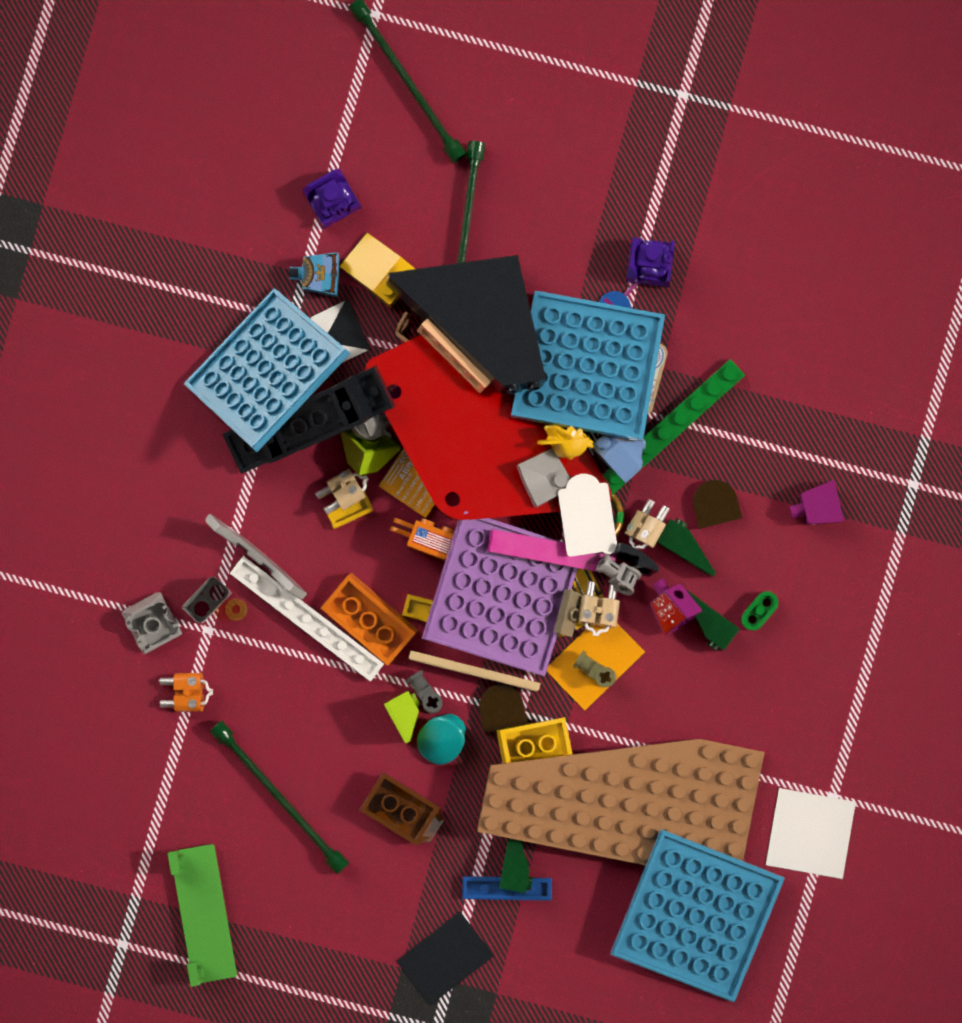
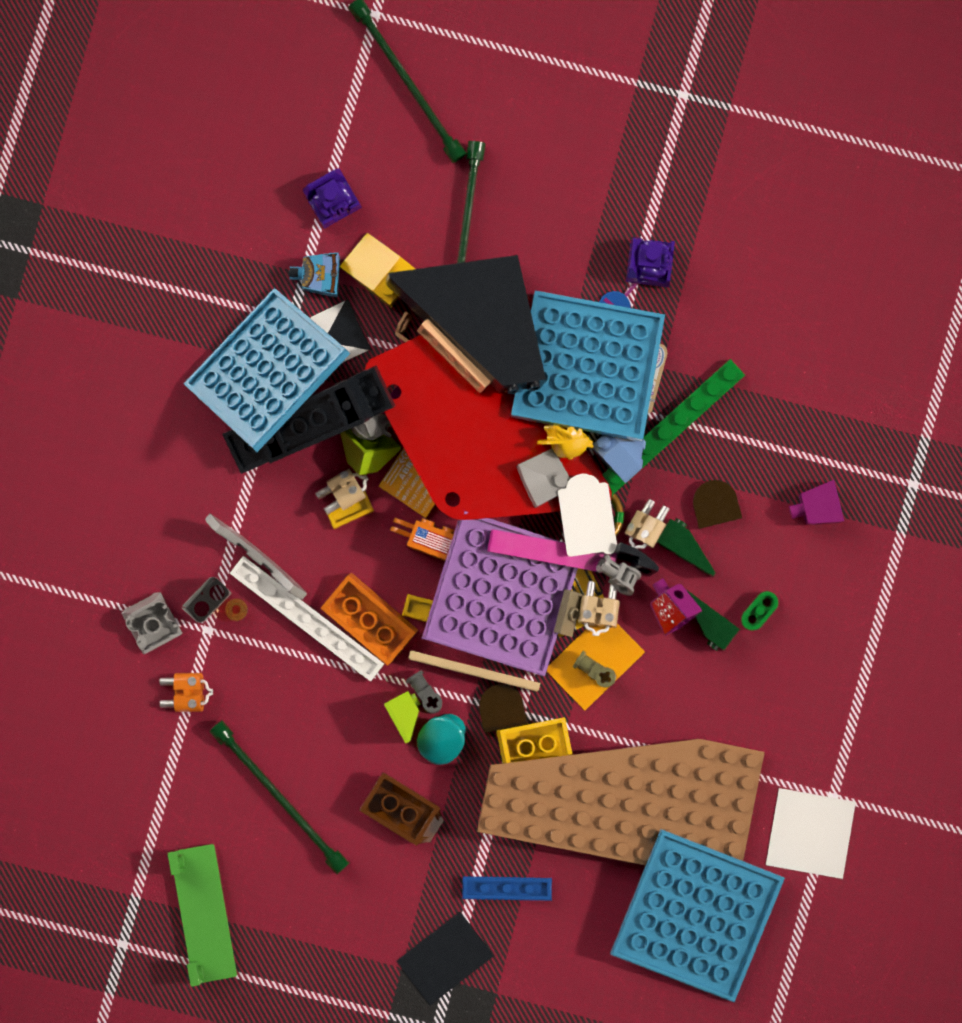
(515, 869): dark green slope -> none

